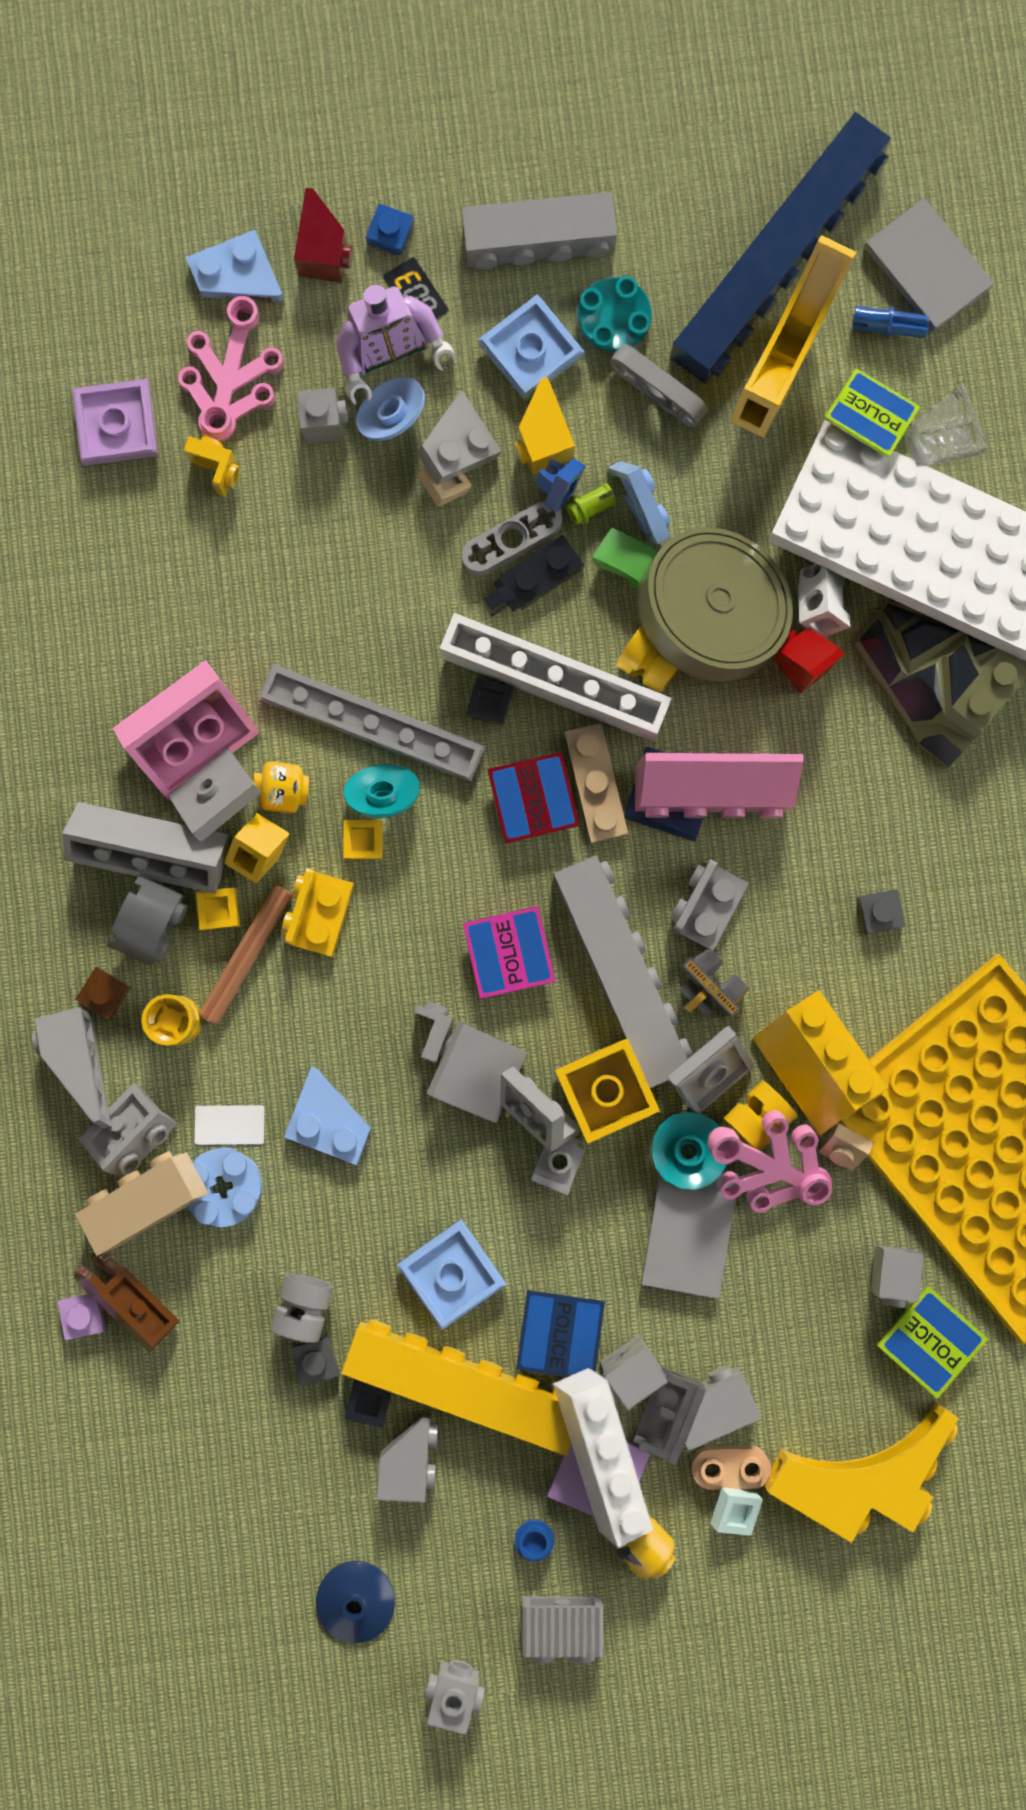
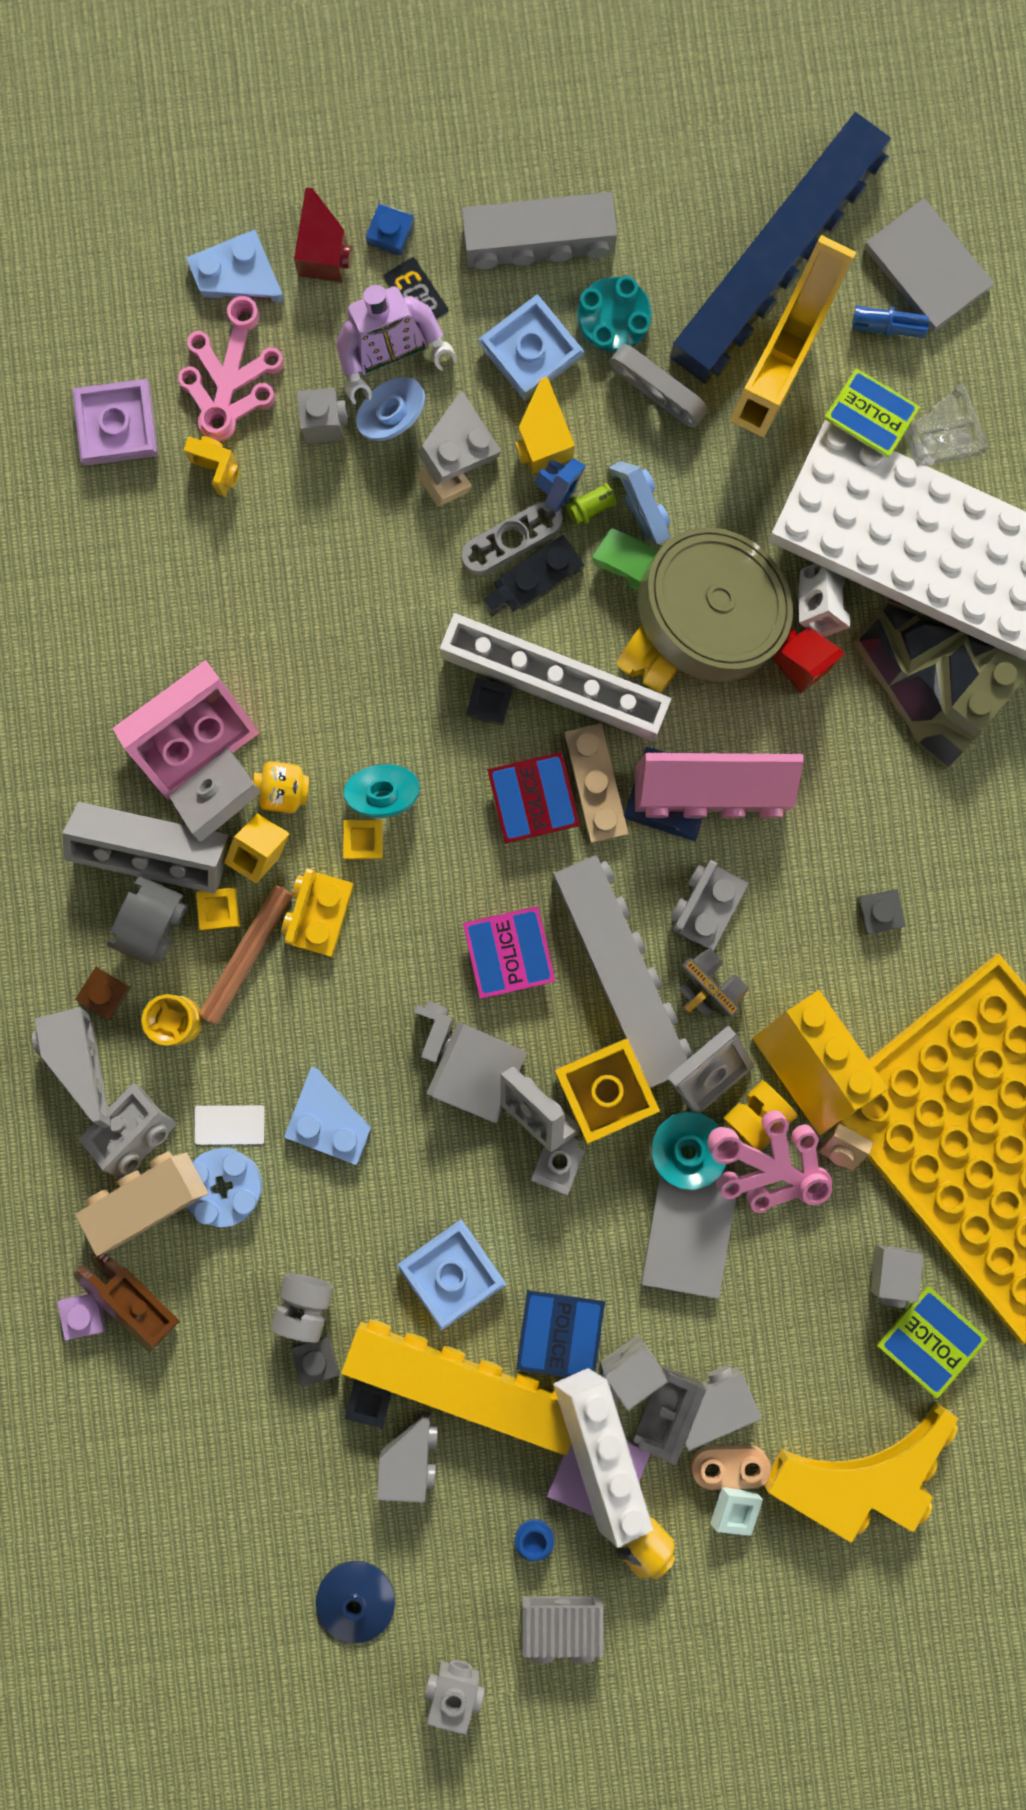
(371, 723): light grey tile -> none

